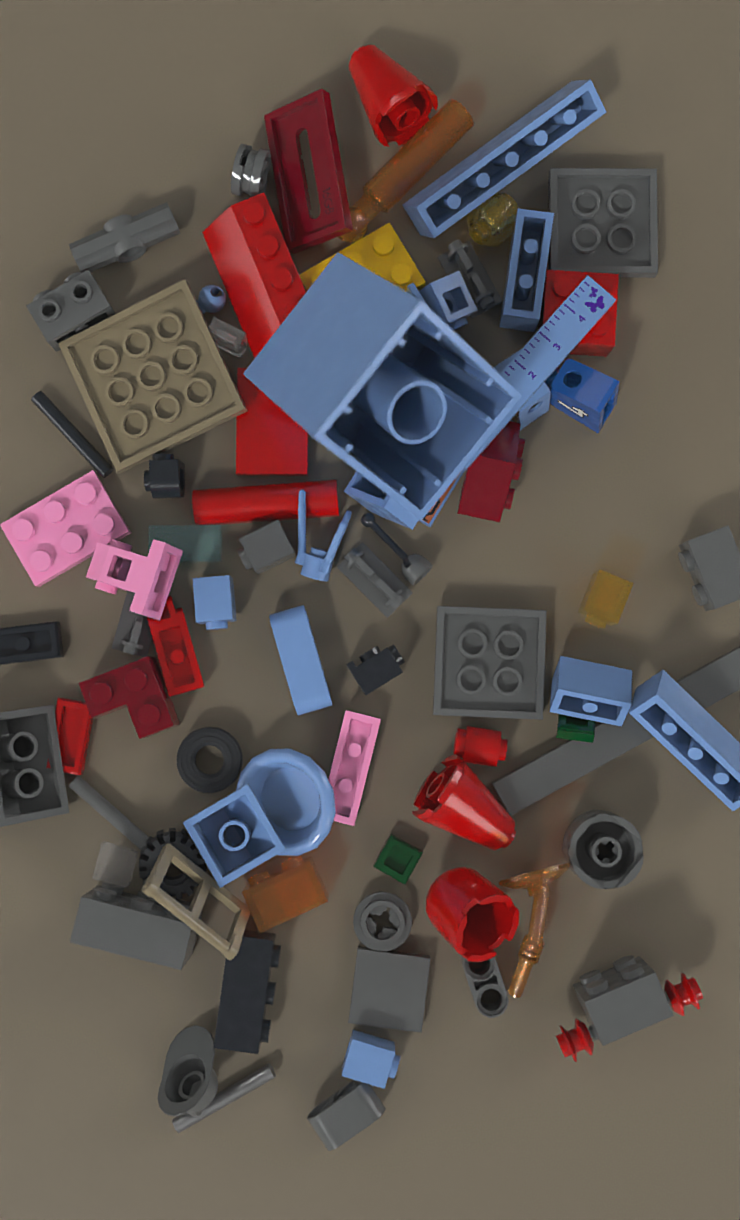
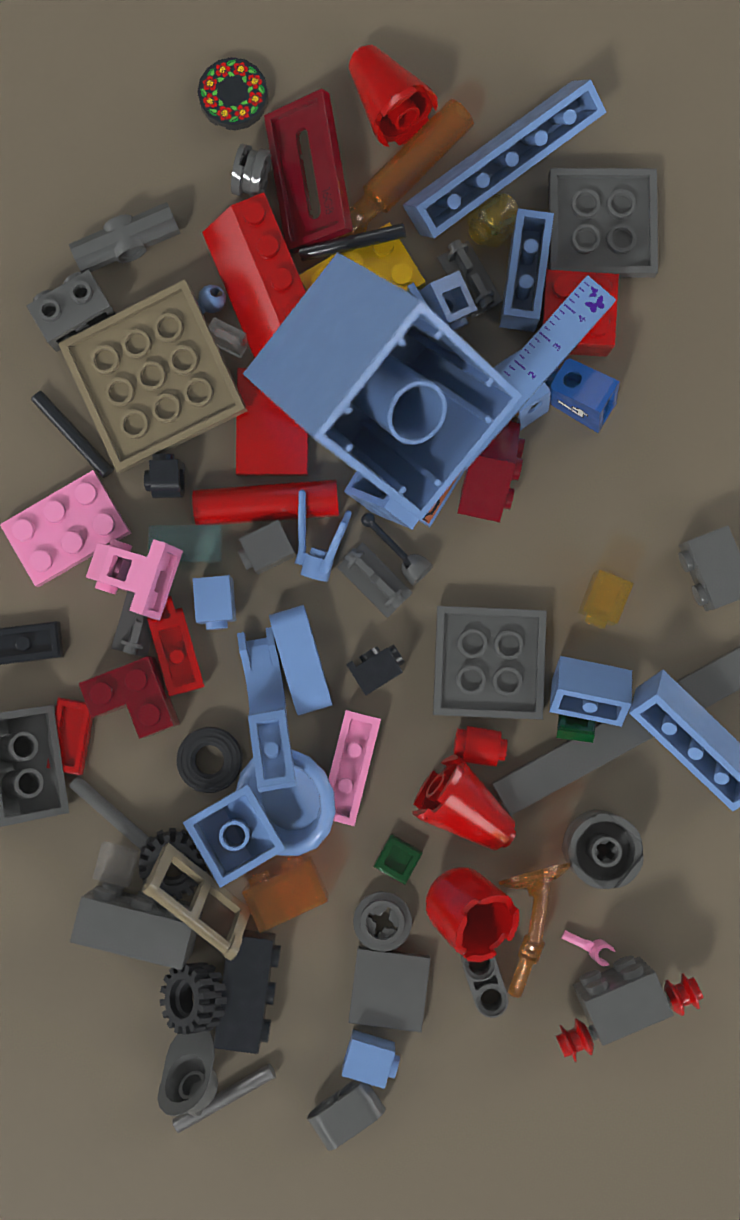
(207, 993): none -> black tyre
(233, 93): none -> tile
(267, 713): none -> medium blue piece
(352, 242): none -> black bar
(589, 946): none -> bright pink hand

